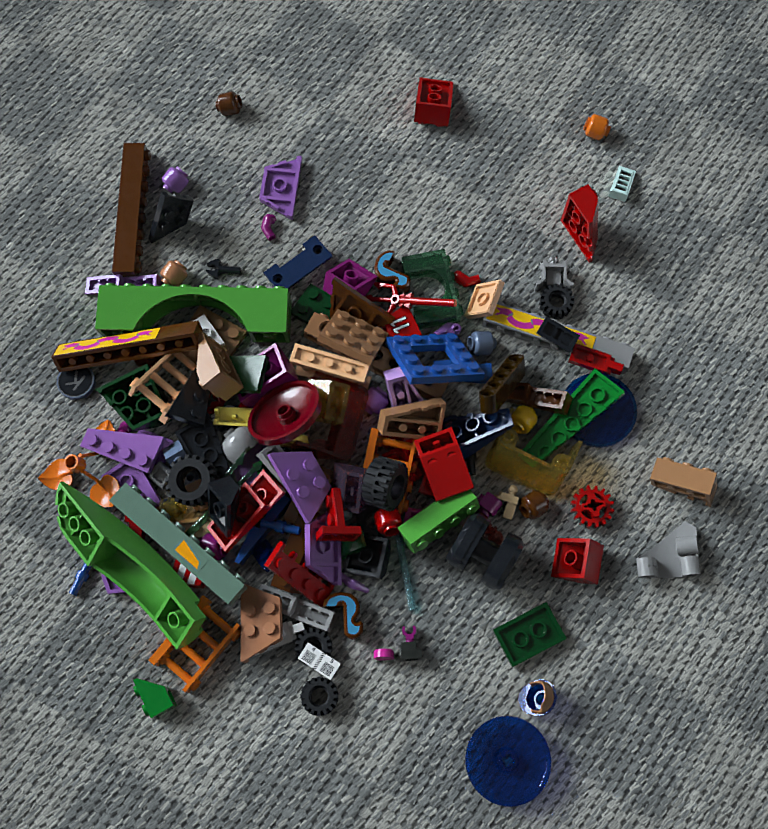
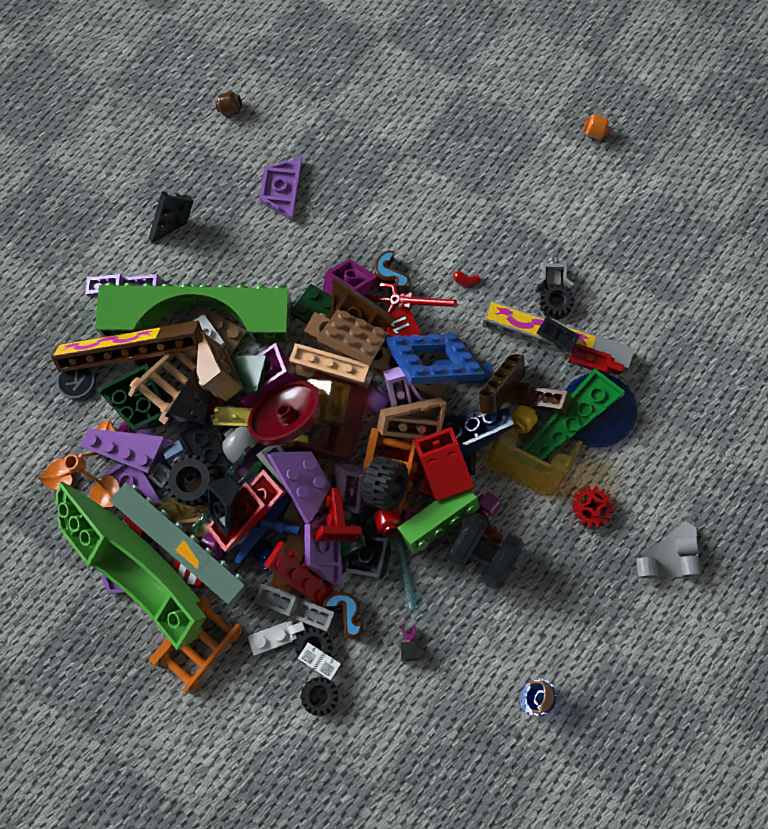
(81, 577): blue bar -> none
(131, 210): reddish brown brick -> none
(156, 697): green slope -> none
(173, 273): nougat head -> none
(175, 180): medium lavender head -> none
(221, 269): black bar -> none
(259, 622): nougat wing -> none
(267, 222): magenta arm -> none
(300, 265): dark blue brick -> none
(353, 584): medium lavender hand -> none
(383, 654): dark pink tile -> none
(433, 102): red slope -> none
(433, 265): clear green arch -> none
(454, 328): medium lavender arm -> none
(481, 343): sand blue head -> none
(484, 299): light nougat tile -> none
(508, 761): clear blue dish -> none
(511, 501): tan piece -> none
(529, 634): dark green plate -> none
(534, 505): reddish brown head -> none
(577, 560): red slope -> none
(581, 219): red wedge -> none
(617, 193): light aqua slope -> none
(684, 479): medium nougat wedge -> none

